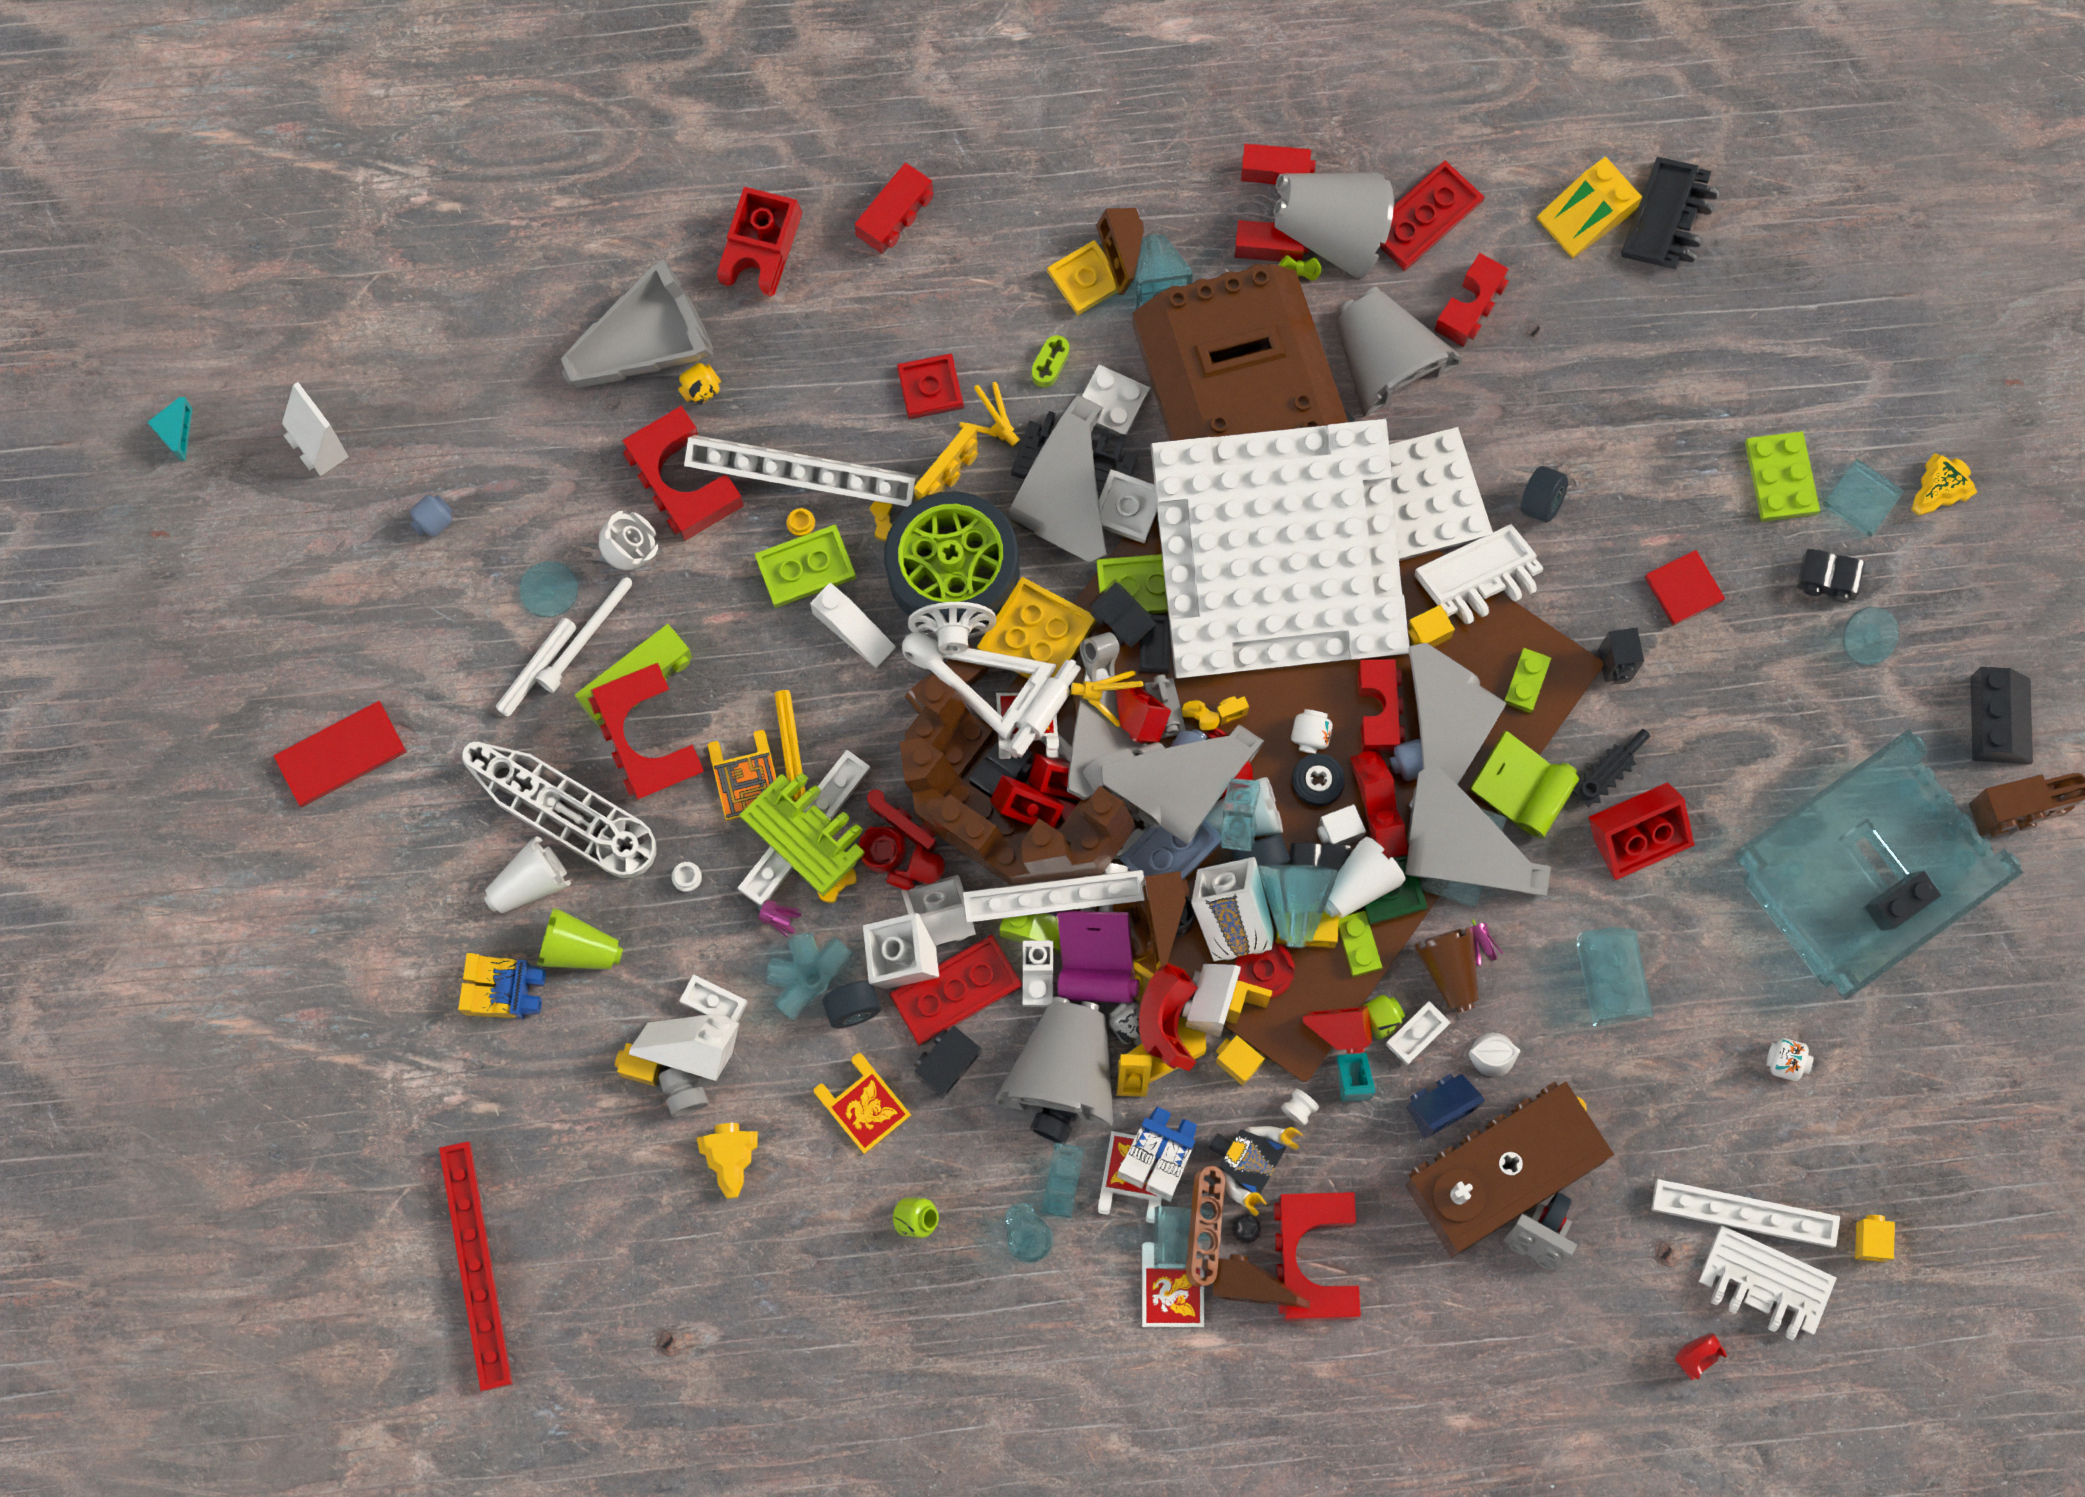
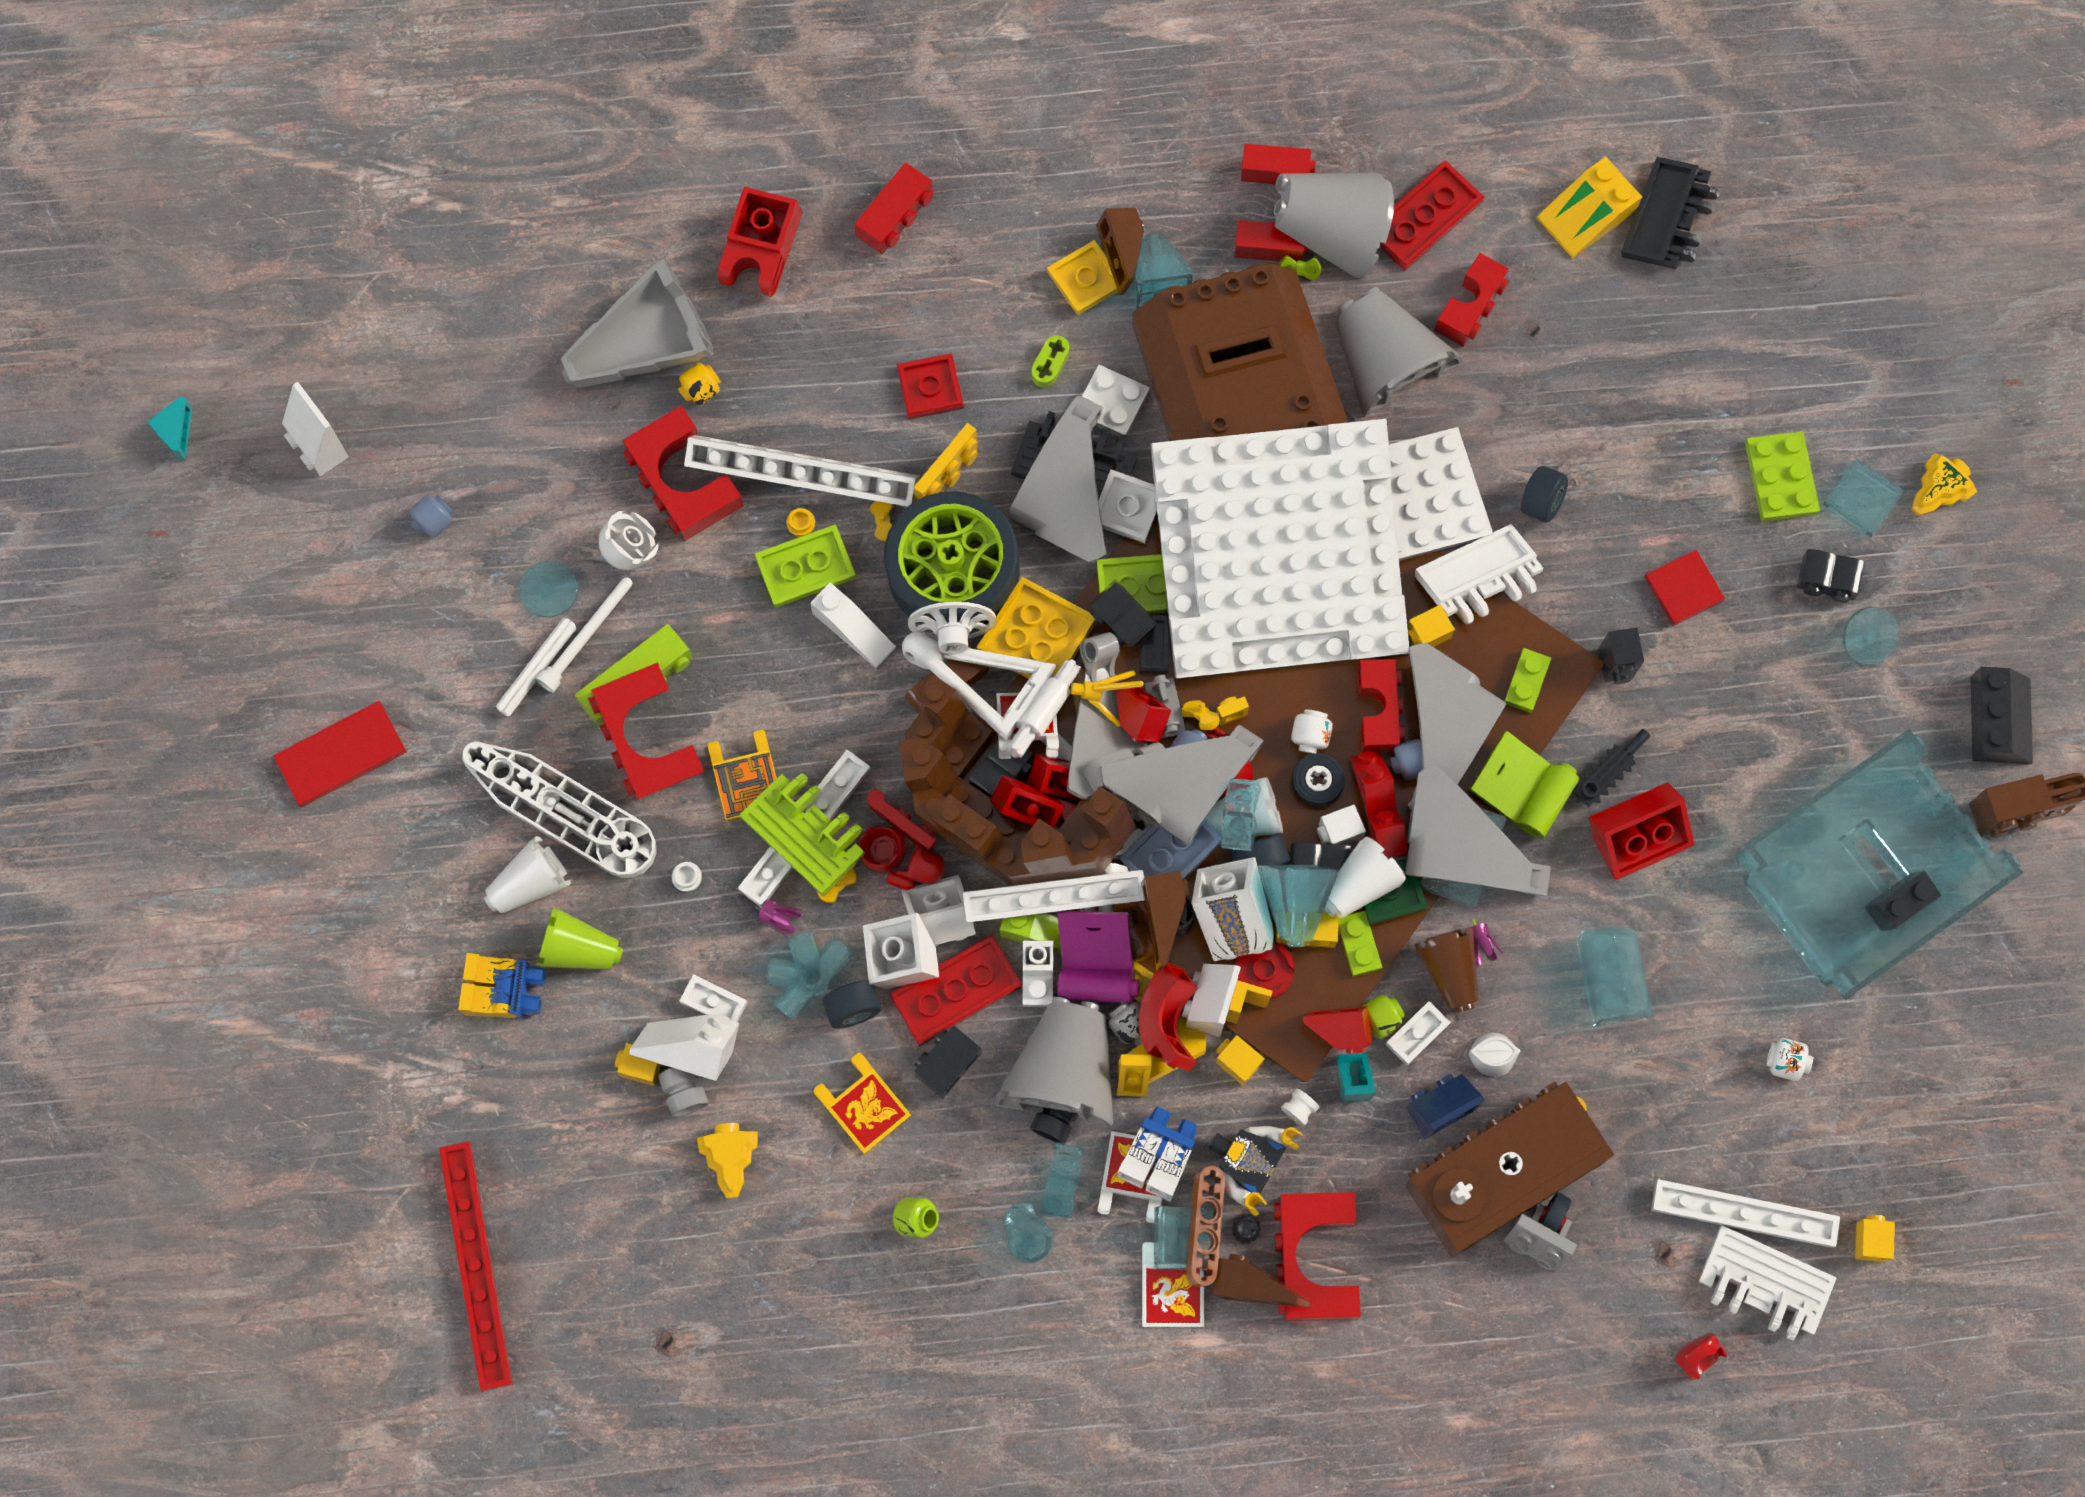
(789, 738): yellow axle -> none
(1002, 426): yellow plant -> none

